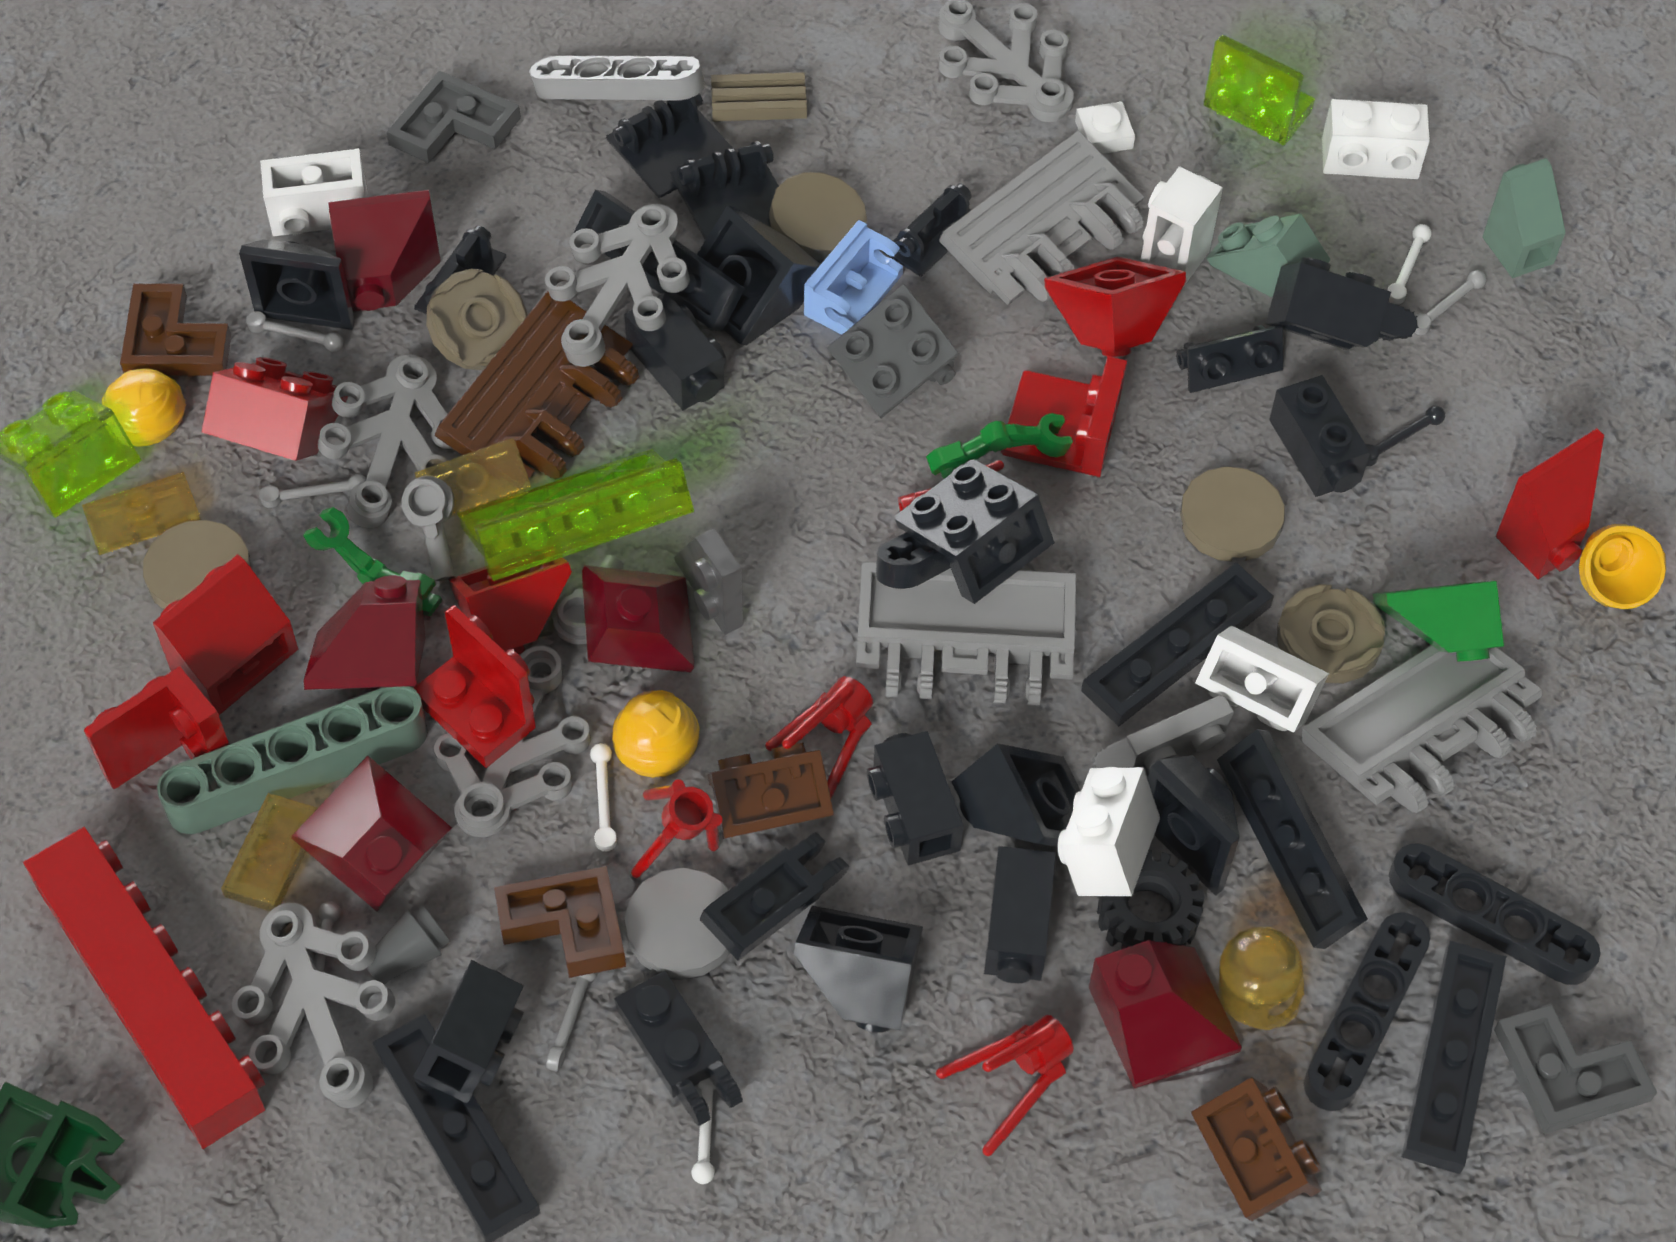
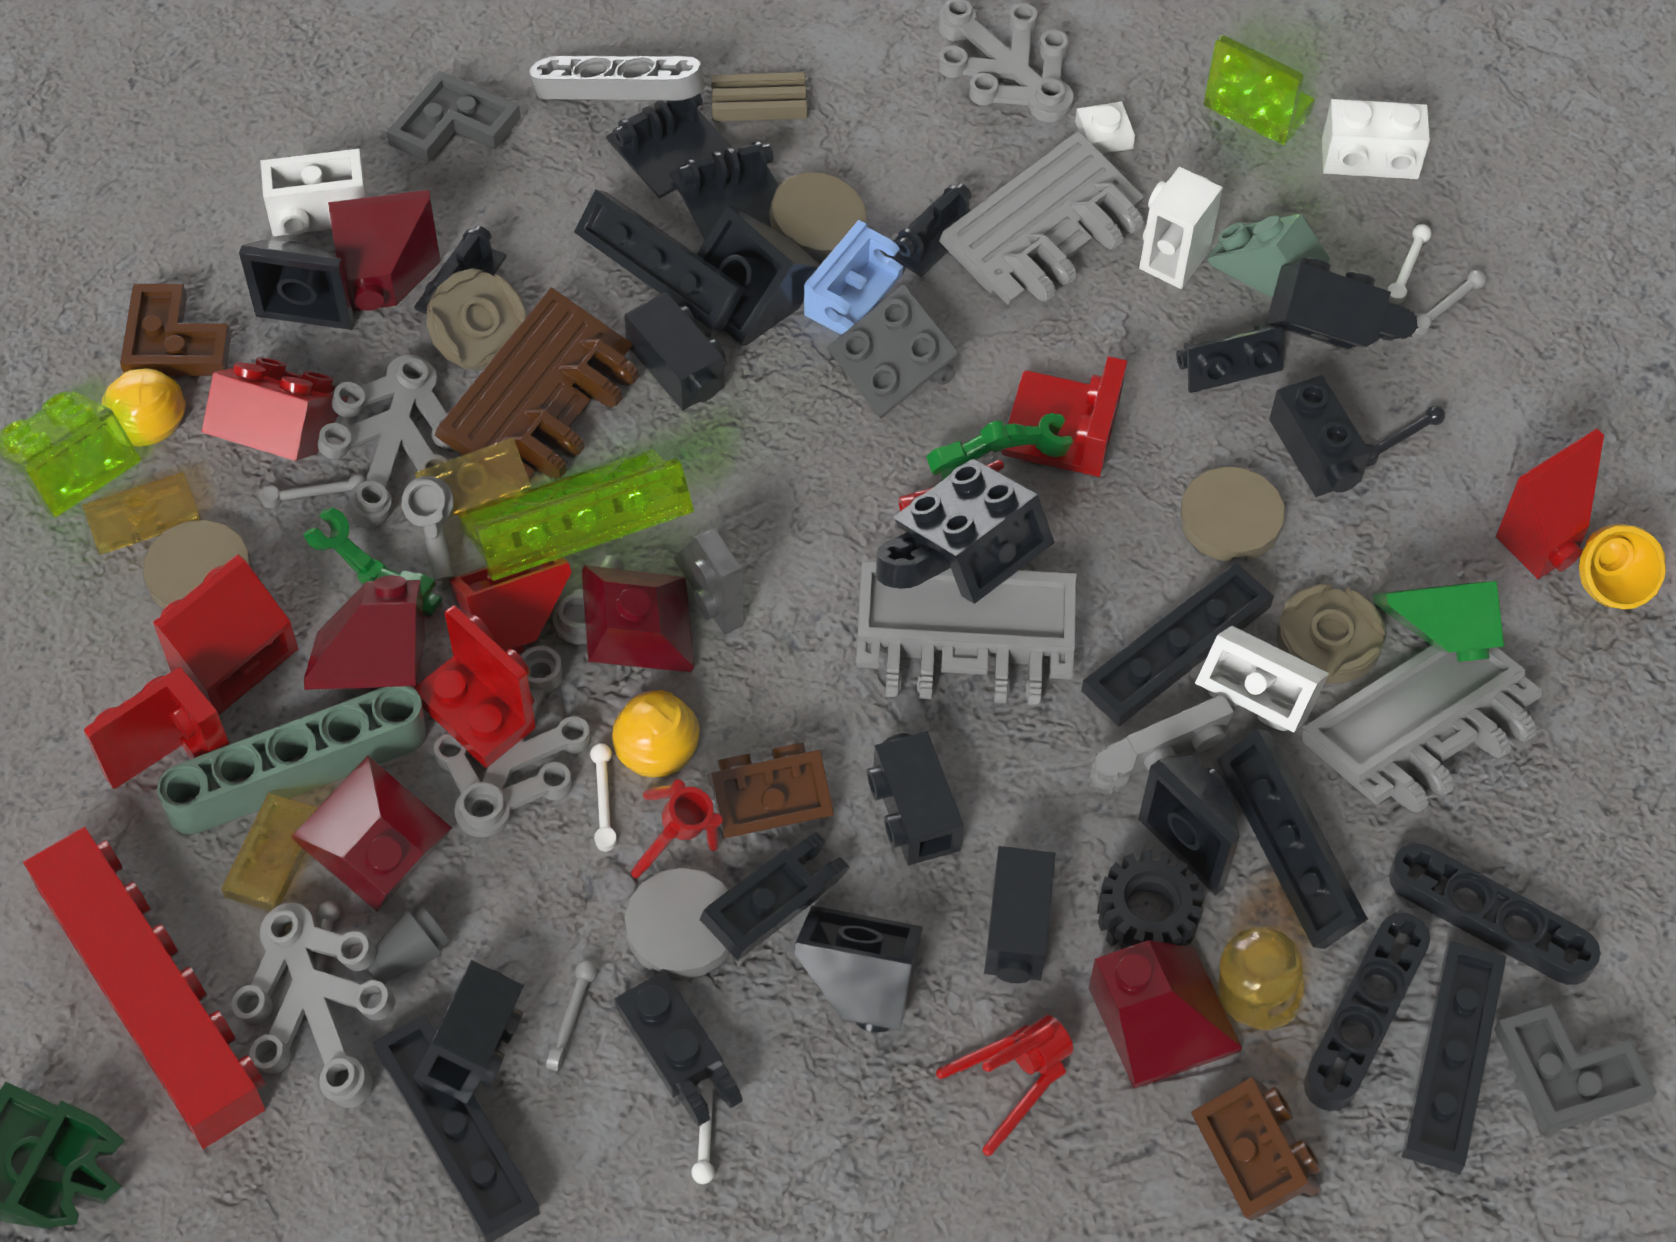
(257, 323): light grey hinge -> none
(571, 905): reddish brown plate -> none
(649, 230): light grey plant -> none
(837, 710): red plant -> none
(1018, 794): black slope -> none
(1109, 831): white brick -> none
(1115, 302): red slope -> none
(1526, 219): sand green slope -> none

